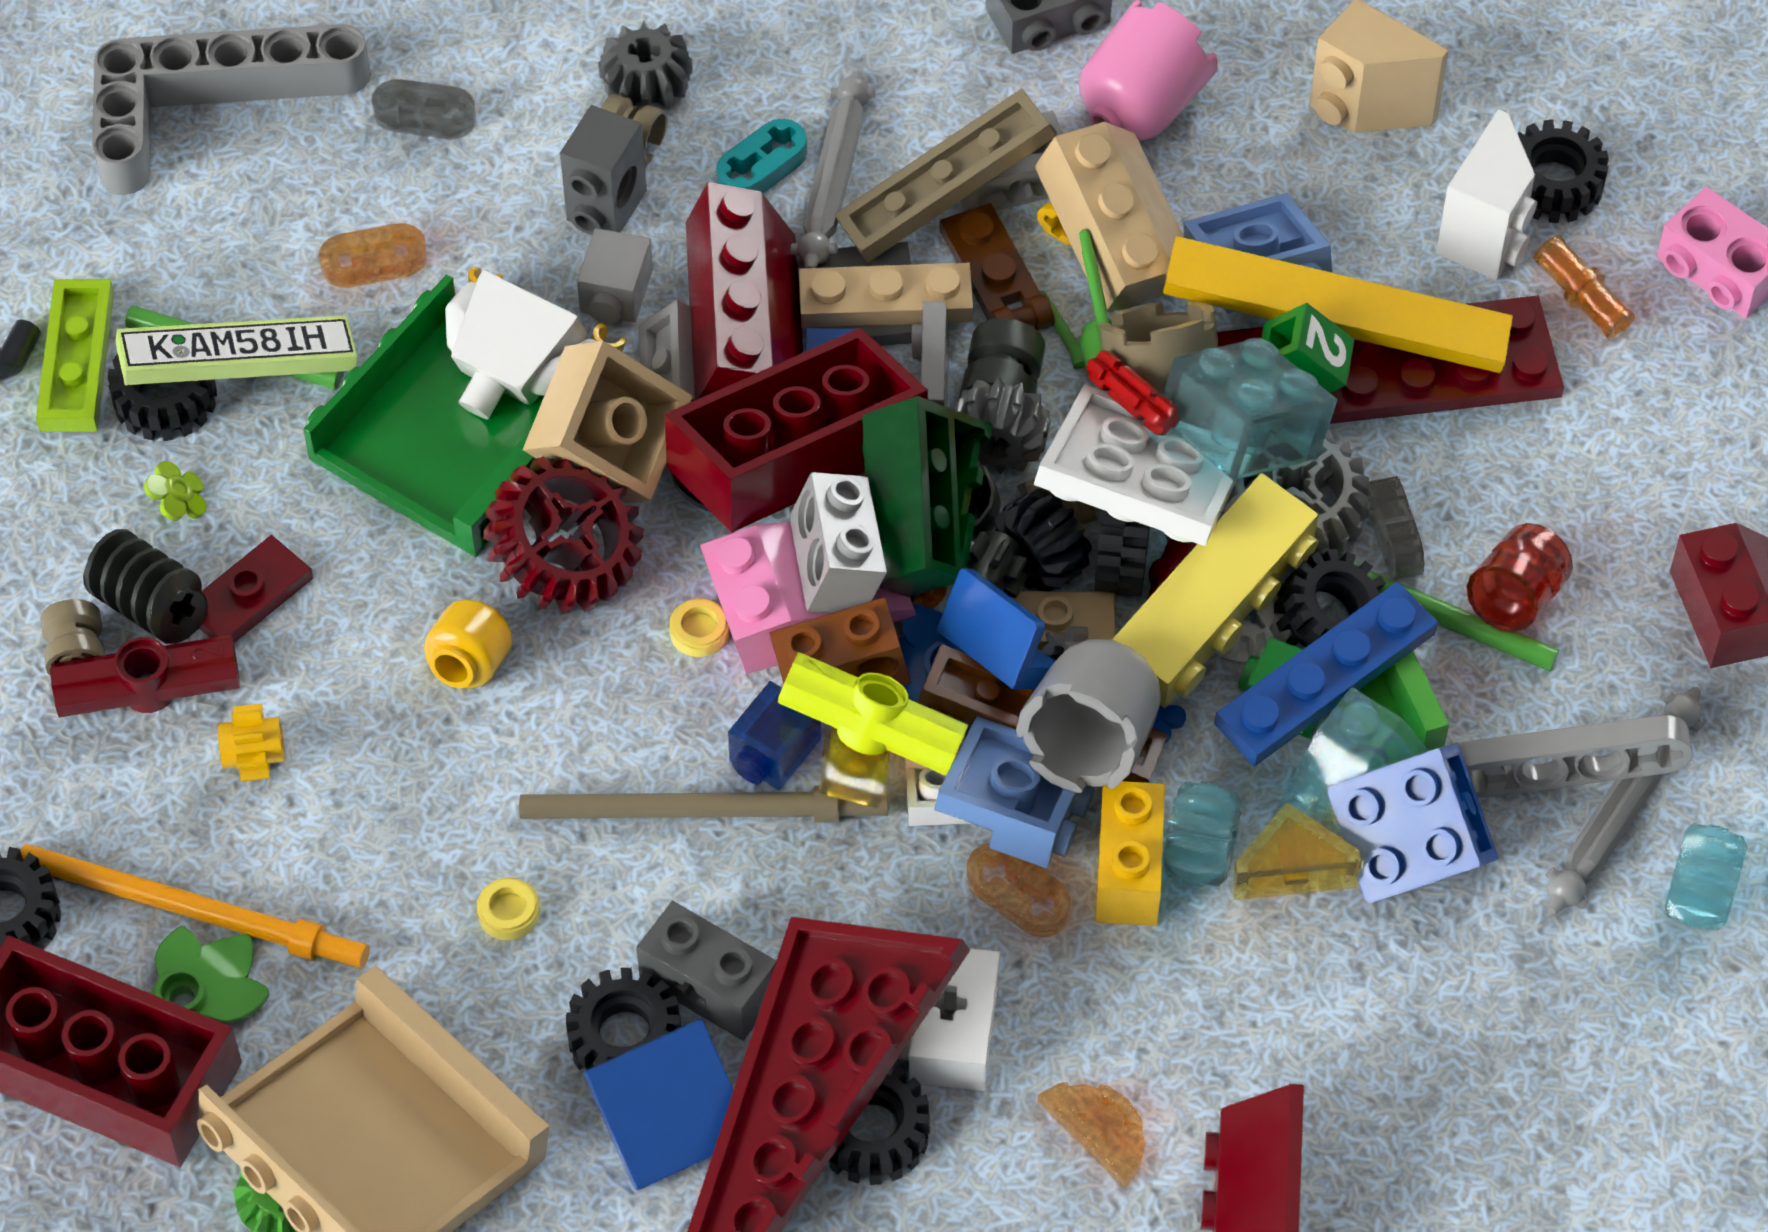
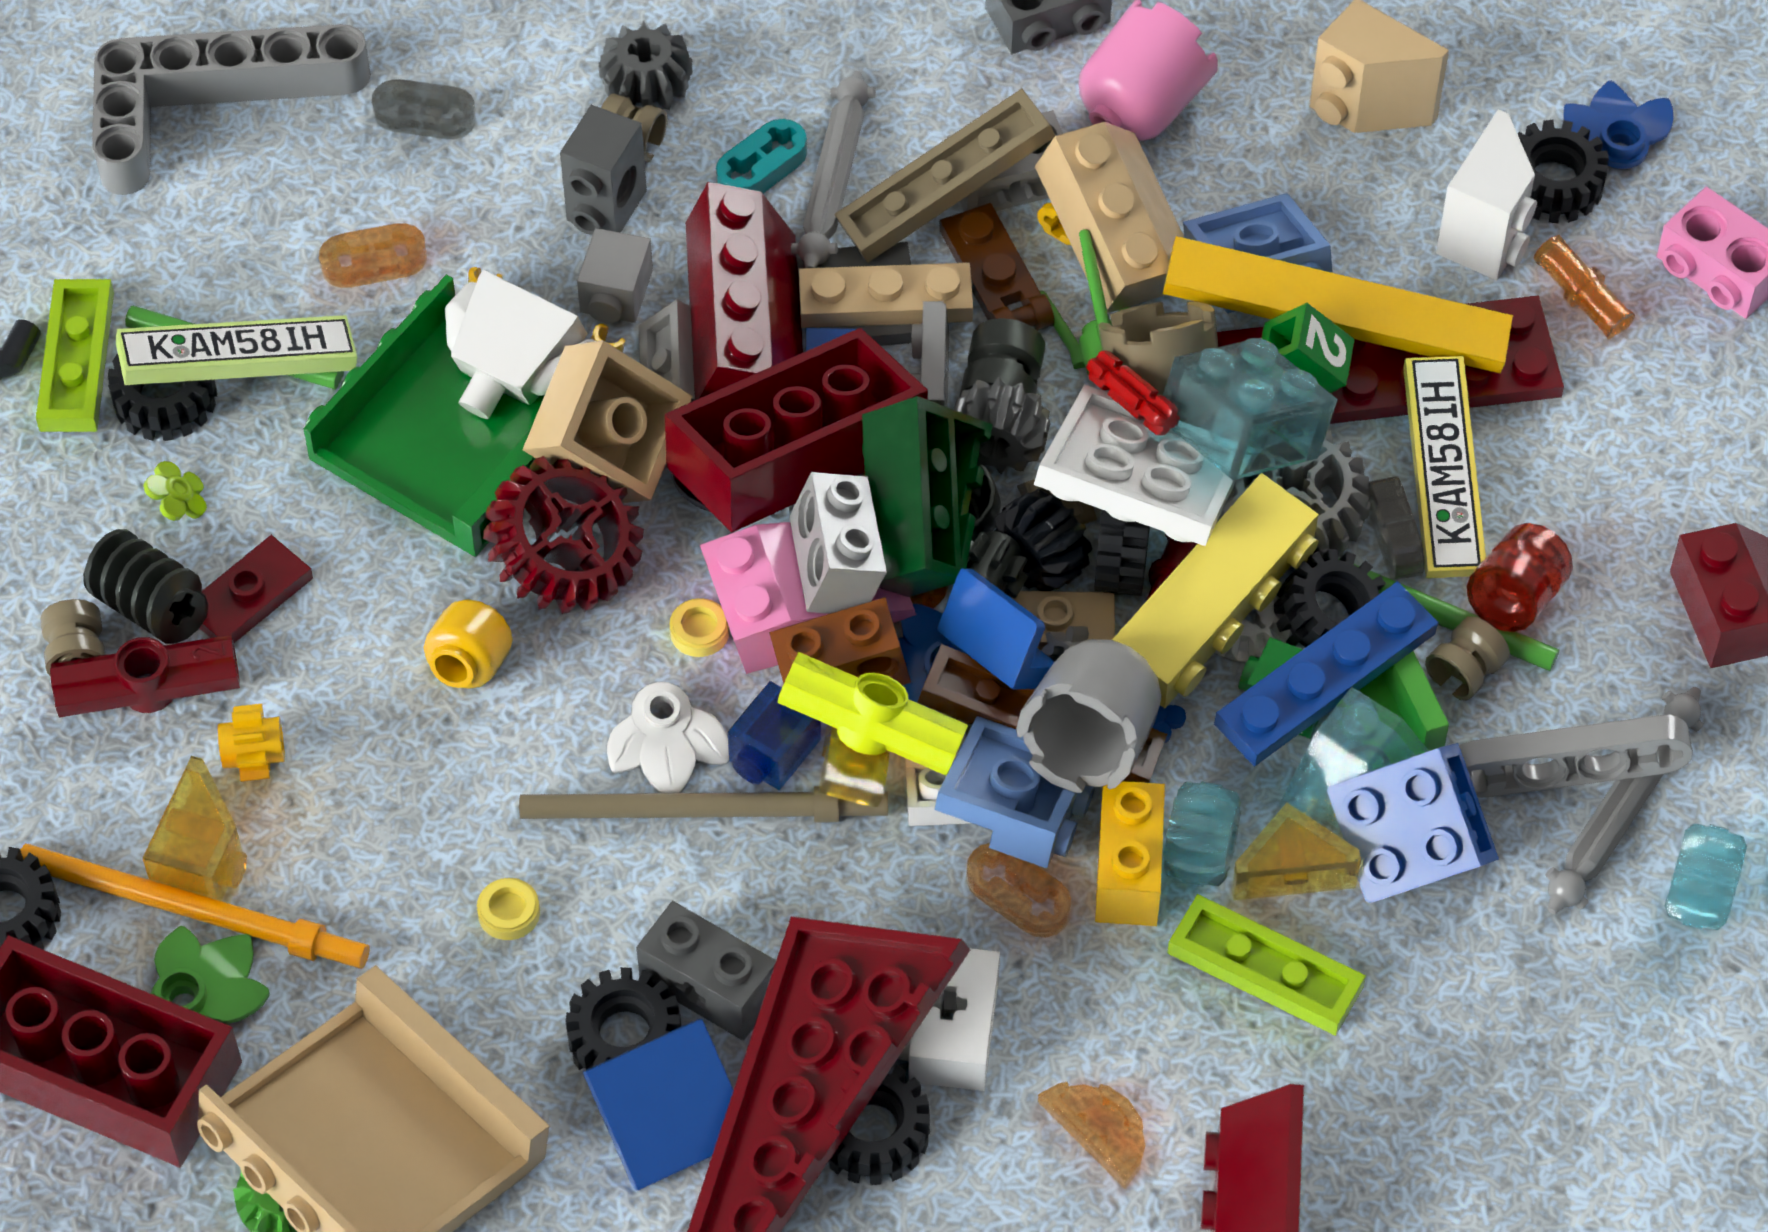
(196, 839): none -> clear yellow slope
(666, 746): none -> white plate
(1266, 964): none -> lime plate
(1444, 466): none -> tile
(1470, 655): none -> dark tan wheel
(1619, 120): none -> blue plate

